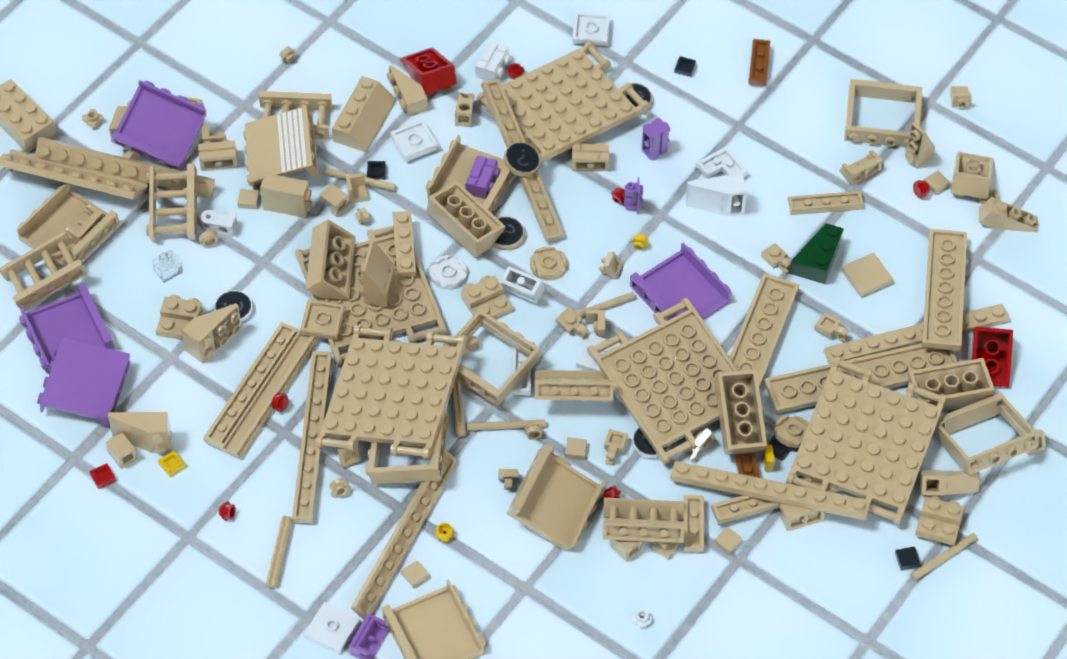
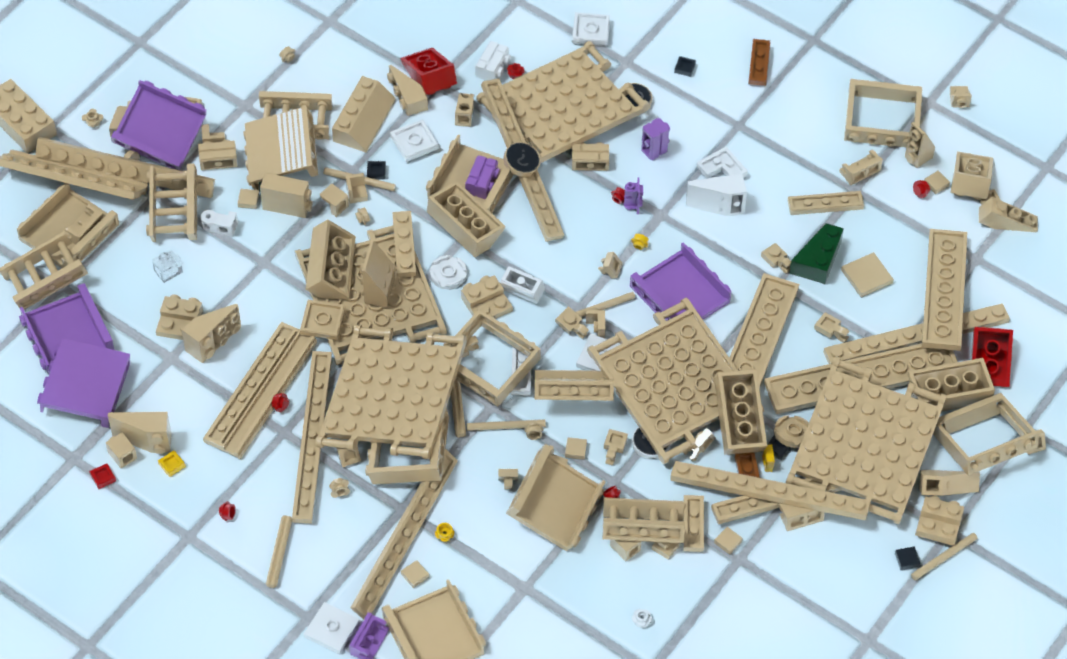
(208, 238): tan tile -> none
(236, 297): black tile -> none
(512, 234): black tile -> none
(548, 263): tan tile -> none

